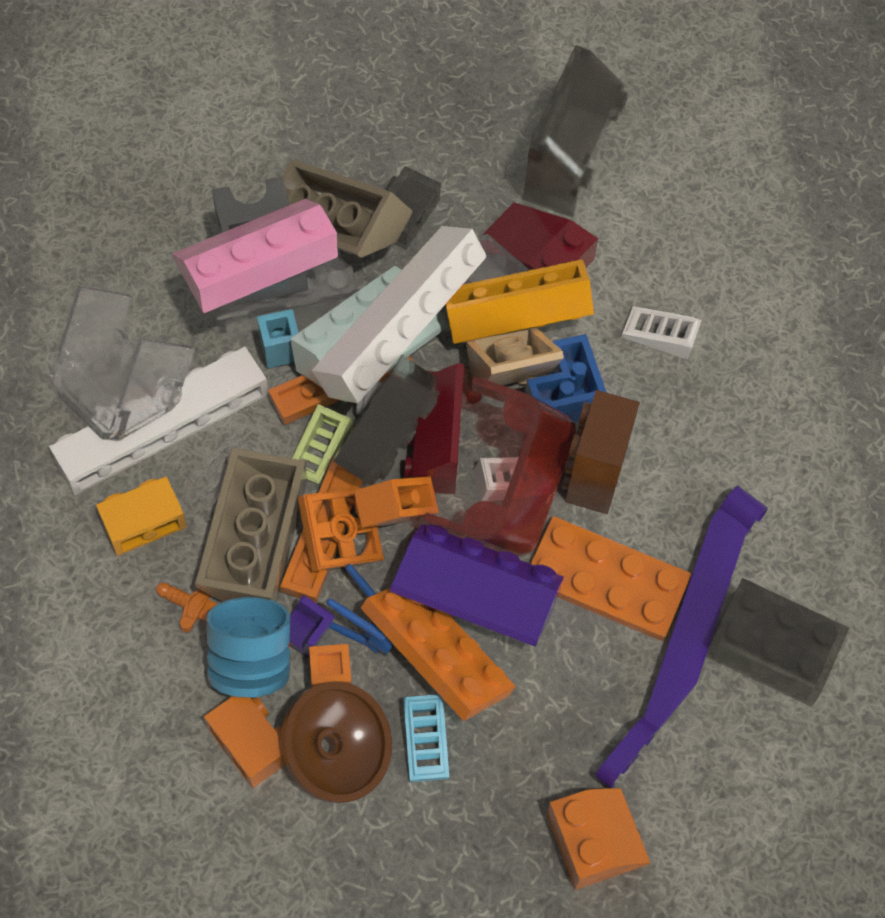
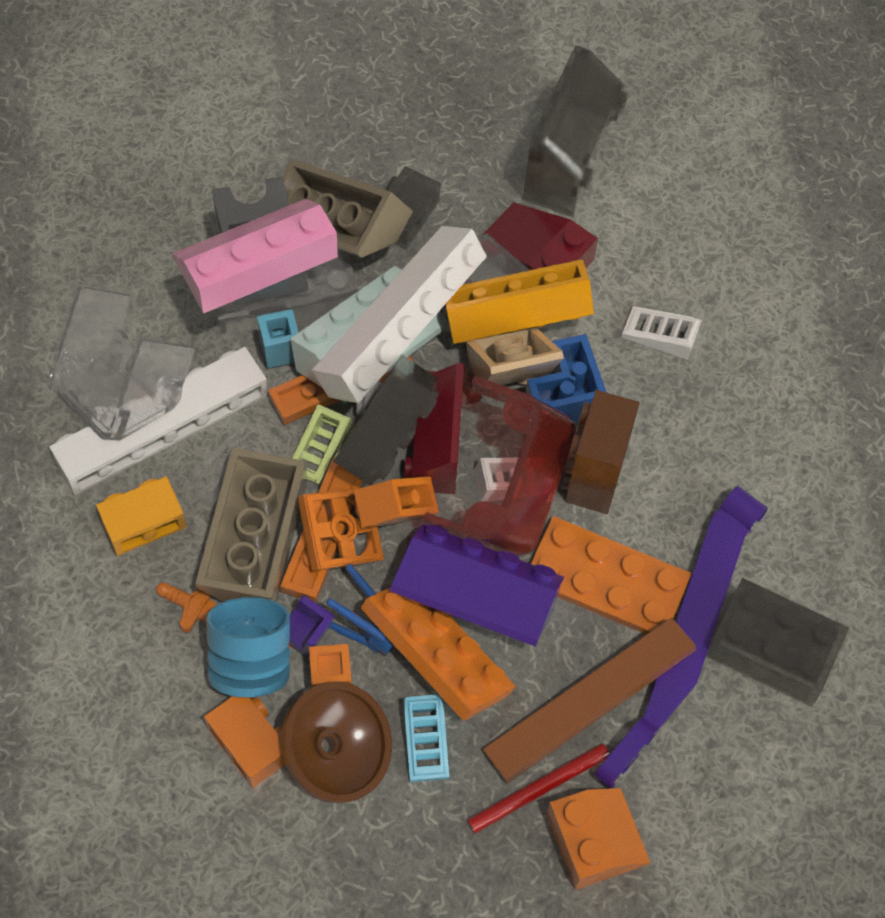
(538, 788): none -> red bar
(589, 700): none -> dark orange tile

